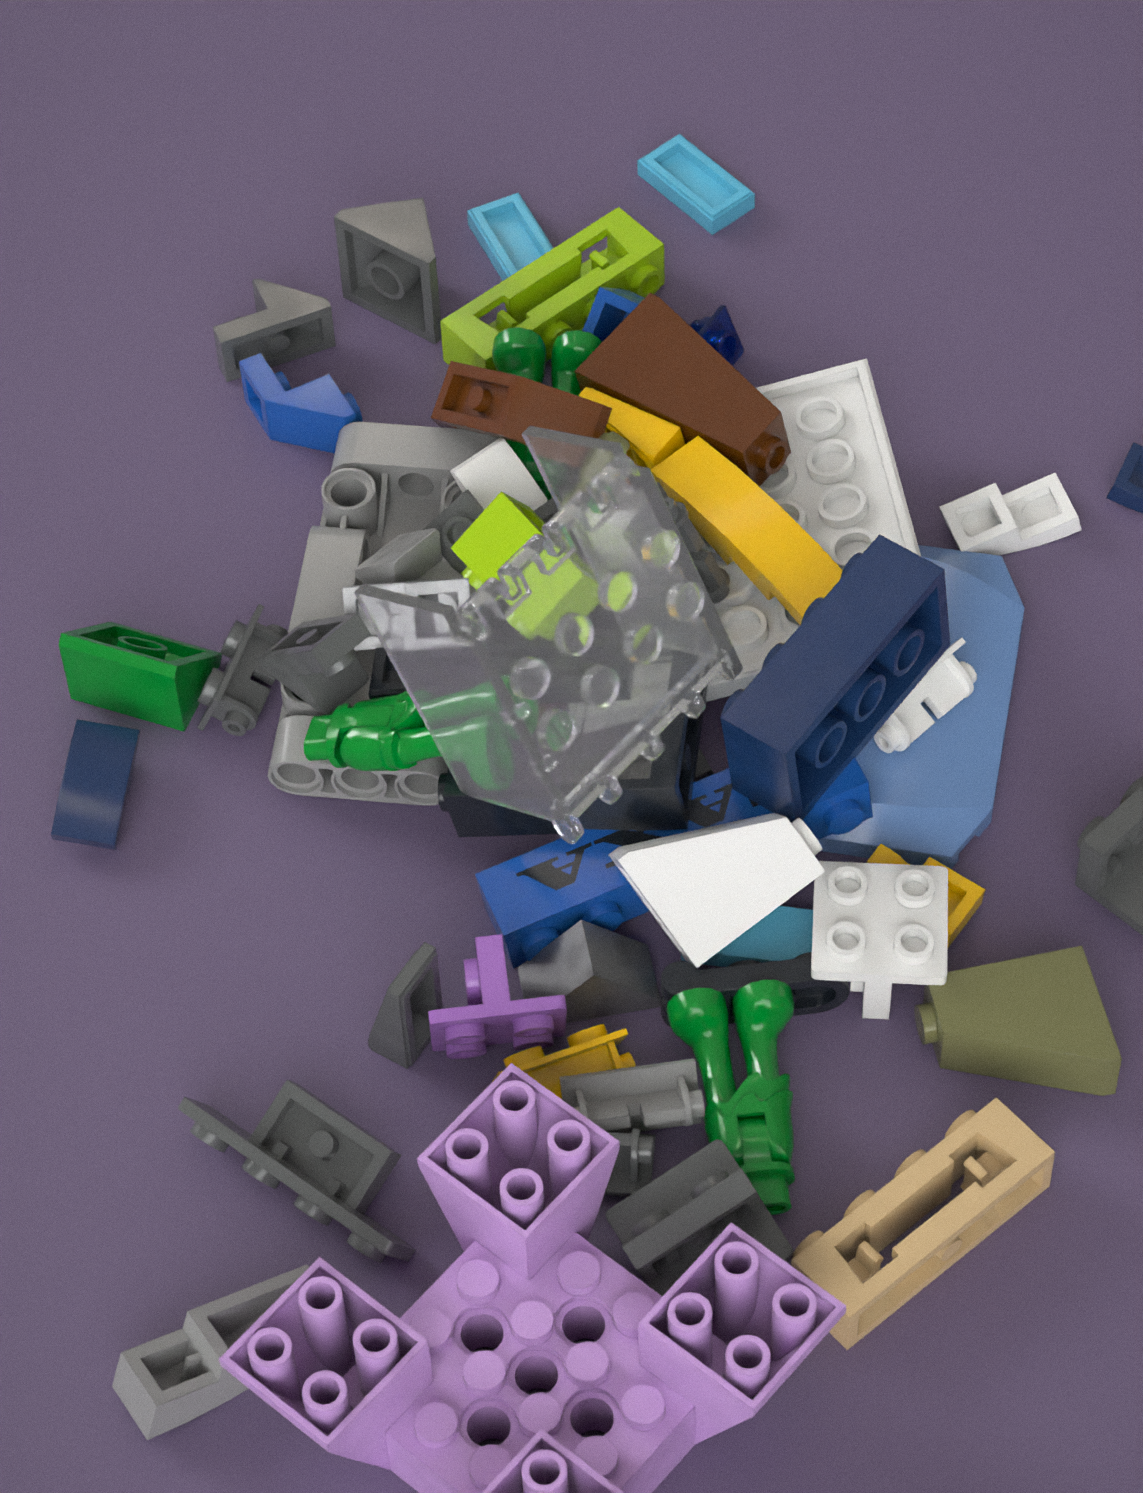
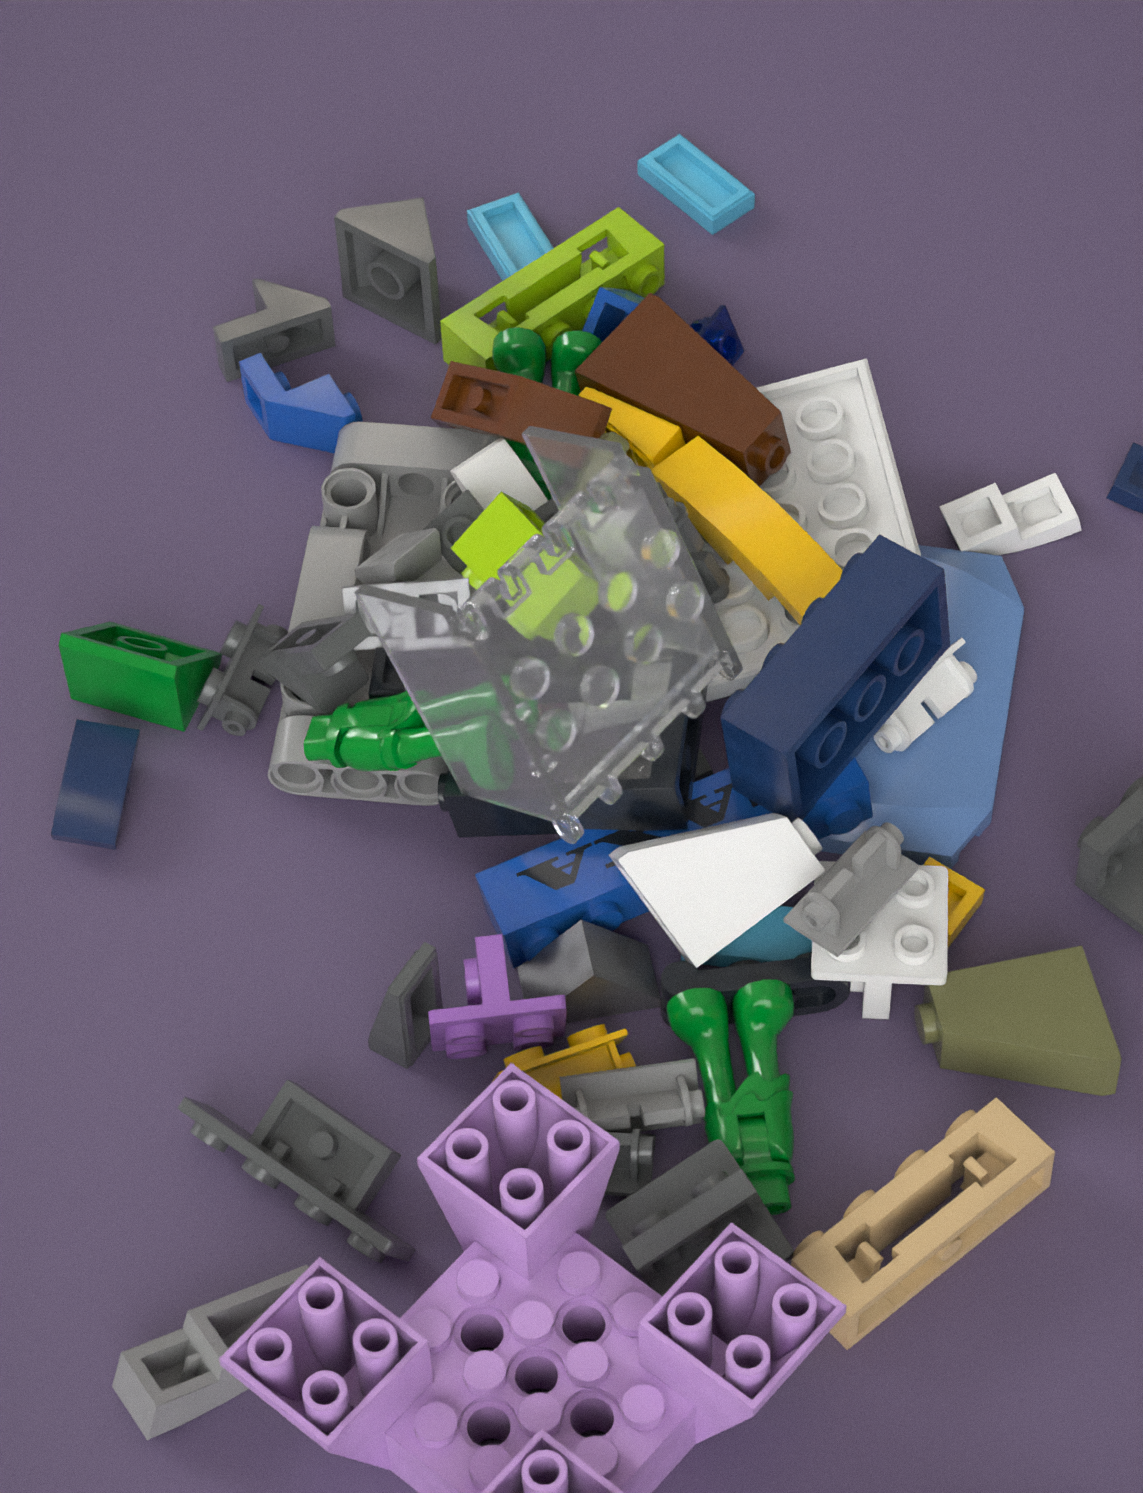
(853, 889): none -> light grey hinge

